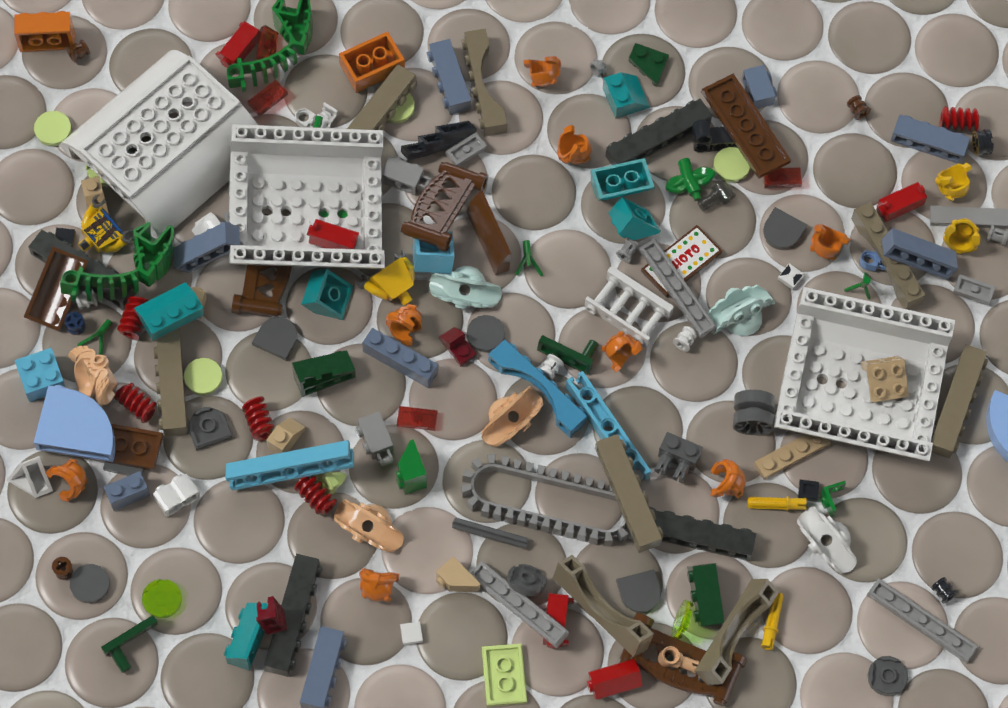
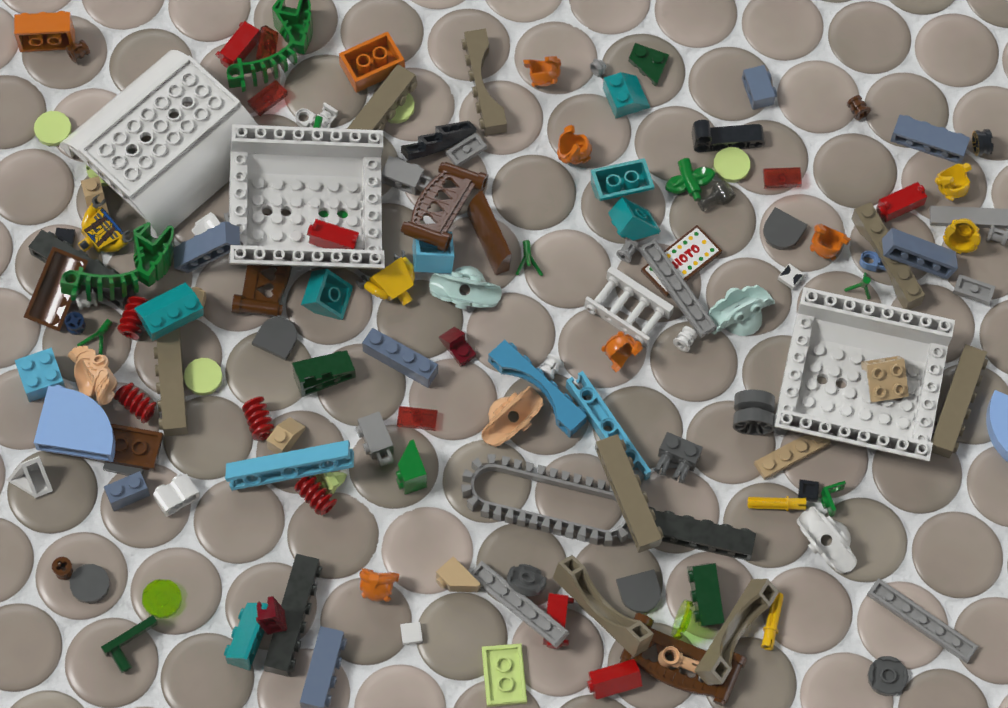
(73, 475): orange helmet -> none
(208, 427): dark grey tile -> none
(382, 536): light nougat piece -> none
(403, 322): orange helmet -> none
(449, 76): sand blue brick -> none
(485, 333): dark grey tile -> none
(490, 533): dark grey axle -> none
(570, 357): dark green piece -> none
(658, 134): pearl dark grey brick -> none
(733, 482): orange helmet -> none
(746, 126): reddish brown plate -> none
(944, 590): black bush -> none
(960, 118): red piece -> none

